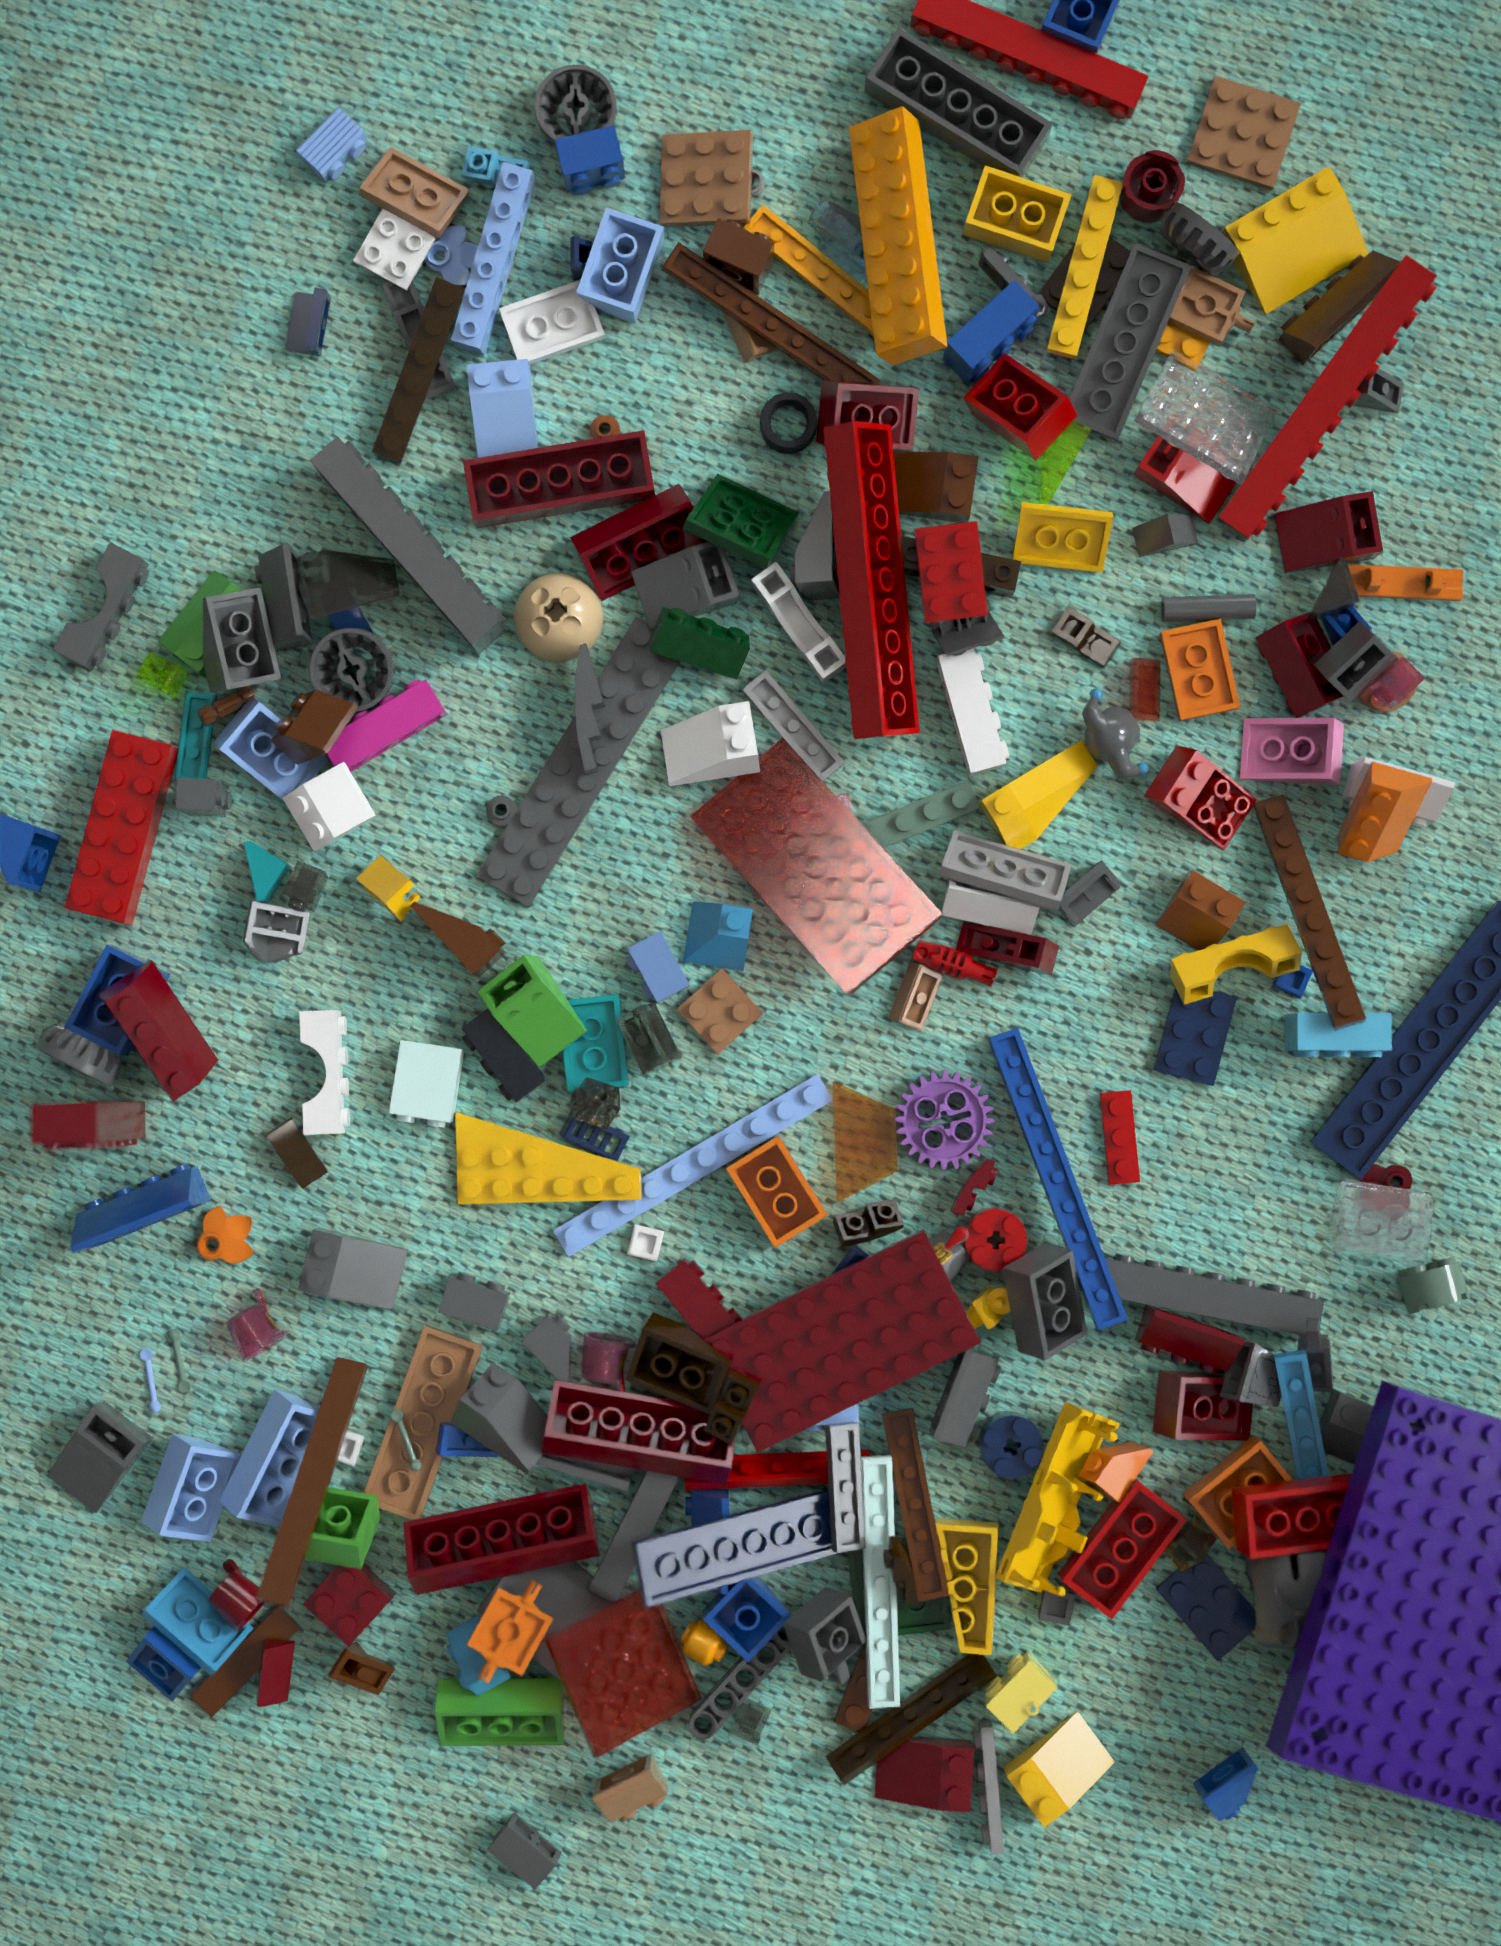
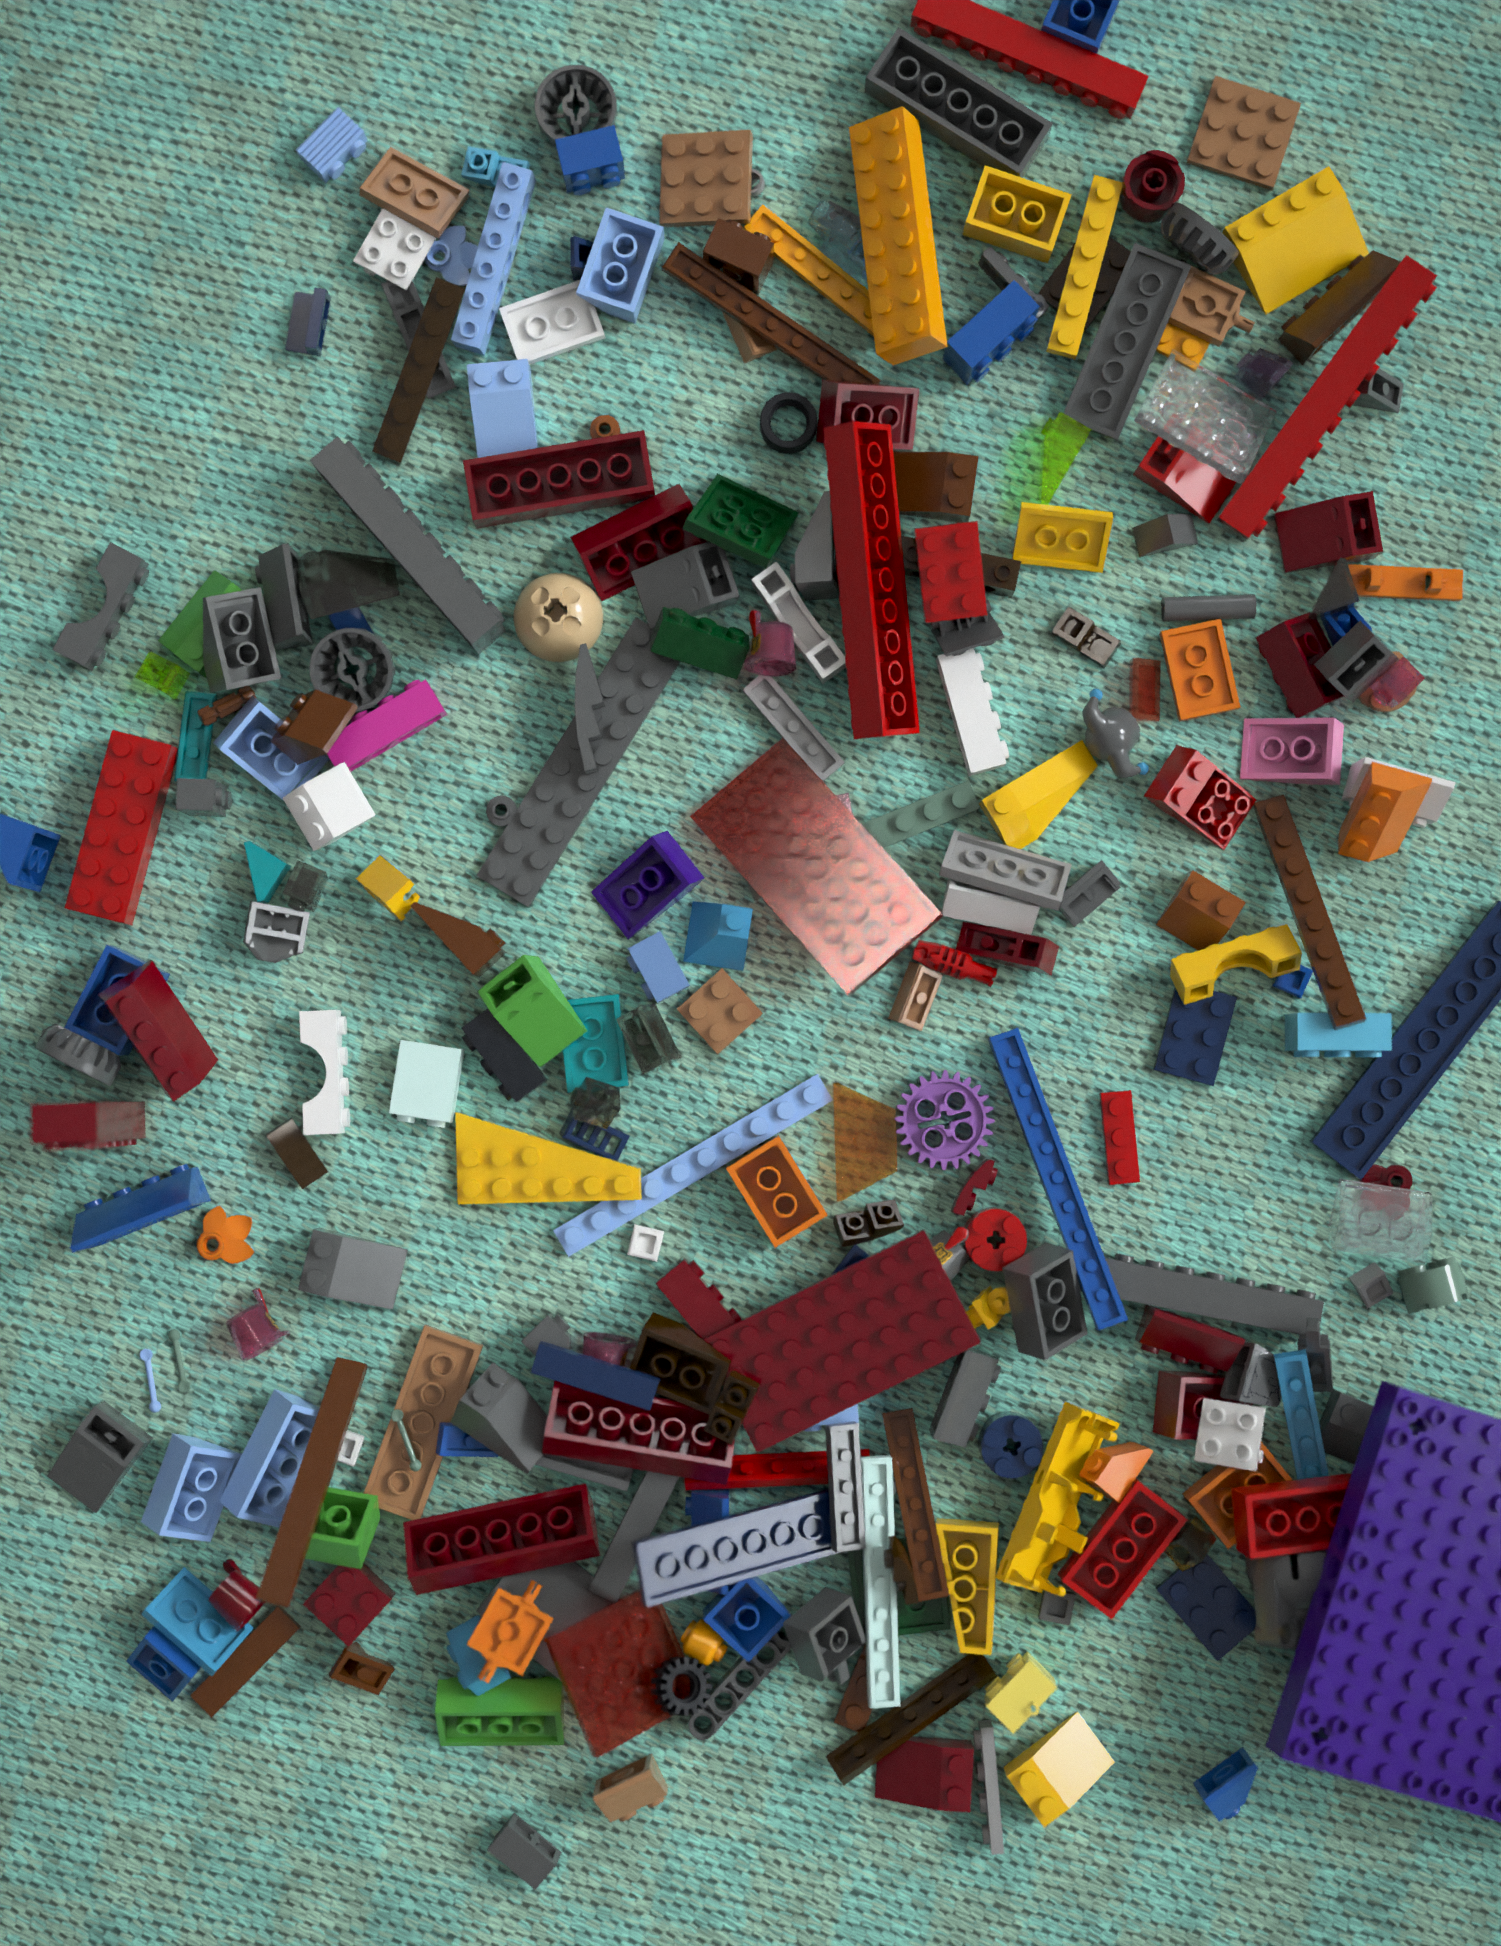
(275, 1672): dark red slope -> none
(474, 1301): dark grey brick -> none
(595, 1375): none -> dark blue tile
(647, 884): none -> dark purple slope
(698, 1686): none -> black tyre
(711, 745): white slope -> none
(749, 1721): clear smoke panel -> none
(771, 647): none -> clear pink hat
(1020, 406): red brick -> none
(1230, 1434): none -> white hinge
(1262, 372): none -> clear purple slope
(1371, 1284): none -> light grey slope

